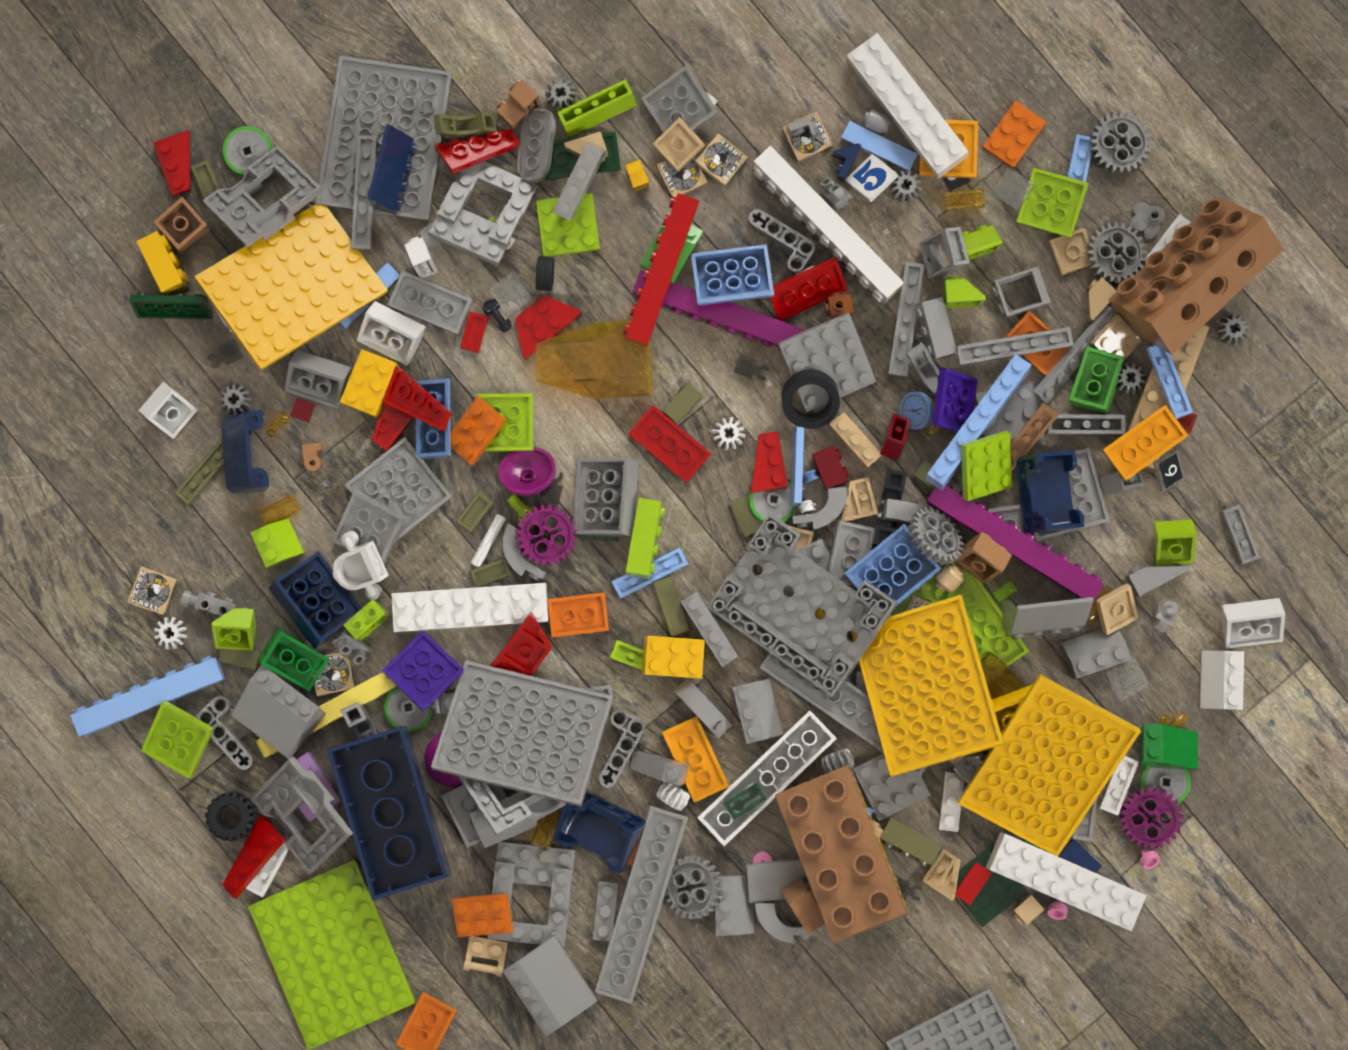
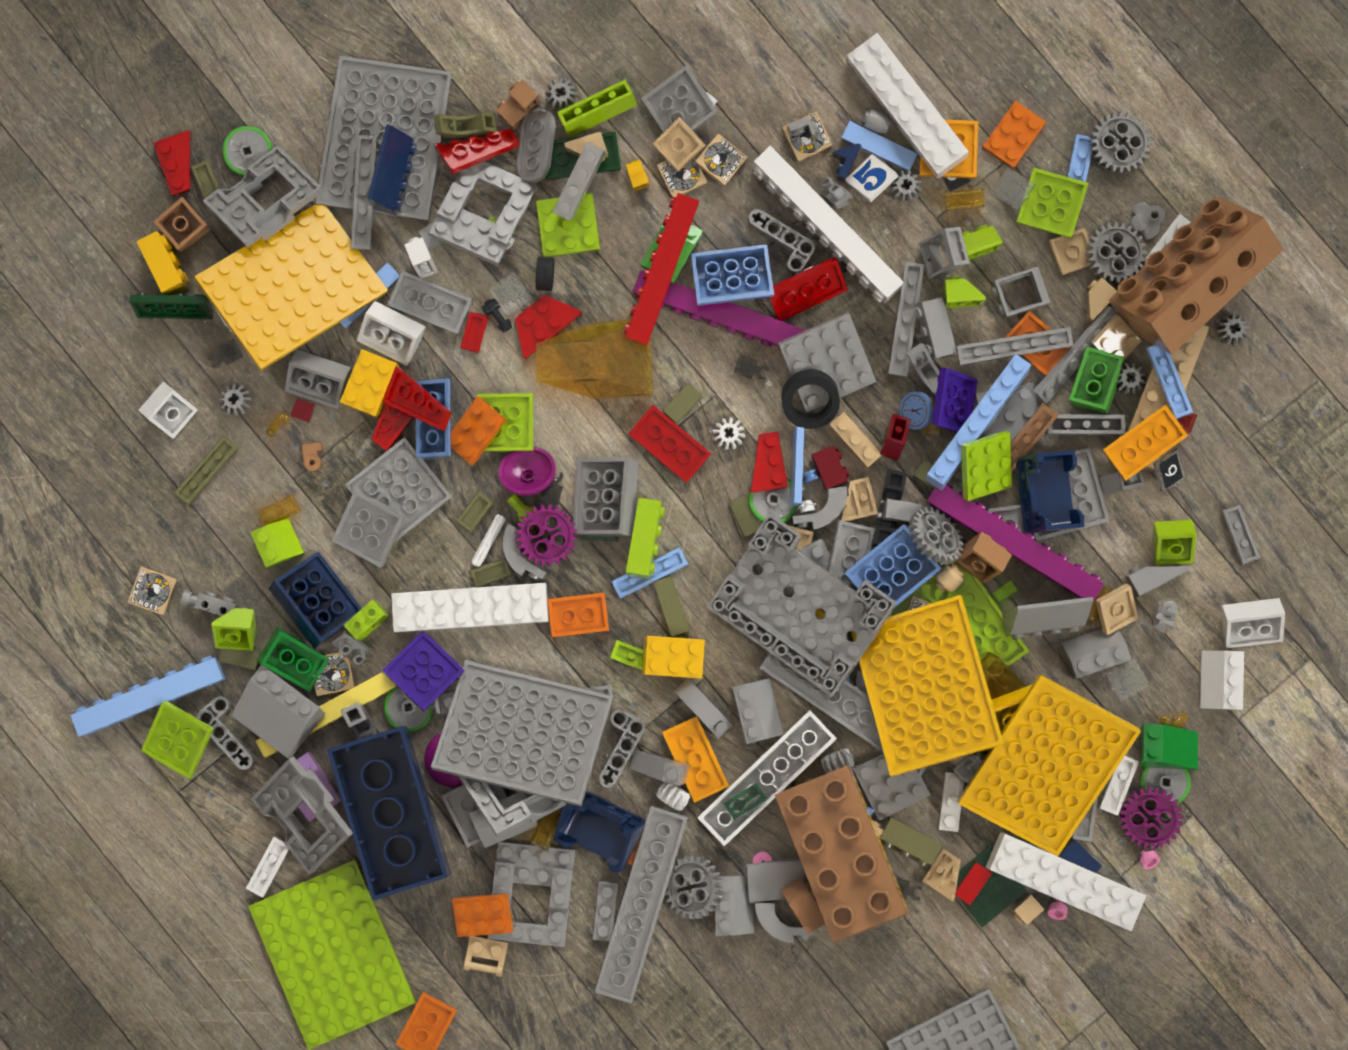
(165, 638): white gear -> none
(214, 816): black tyre -> none
(238, 468): dark blue windscreen -> none
(256, 852): red wing -> none
(359, 567): white piece -> none
(524, 649): red wing -> none
(550, 986): light grey slope -> none
(709, 629): light grey brick -> none
(844, 301): dark orange brick -> none

